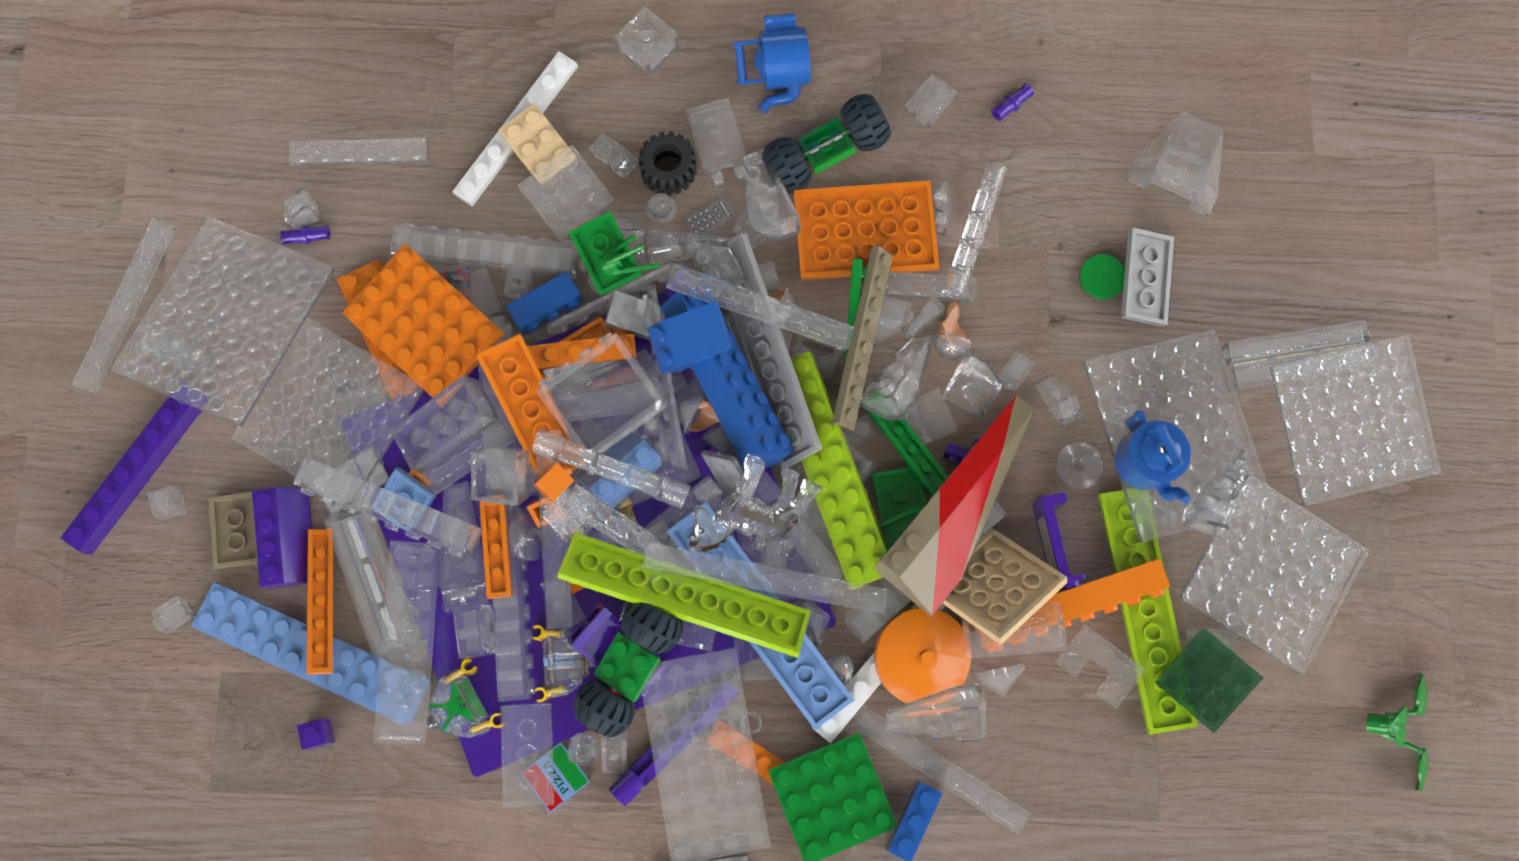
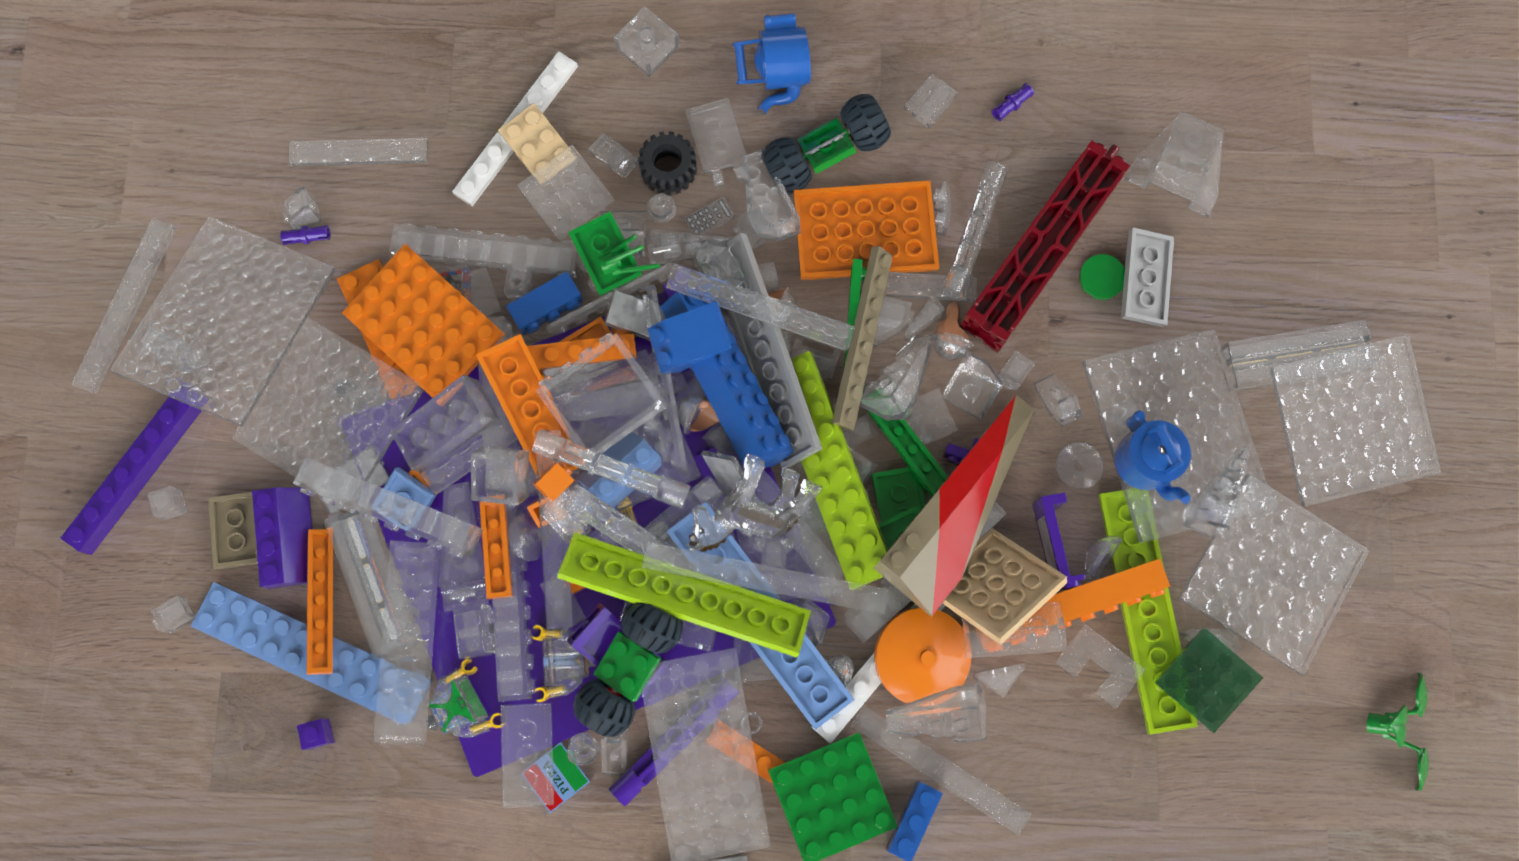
(1045, 245): none -> dark red piece
(1099, 555): none -> clear slope

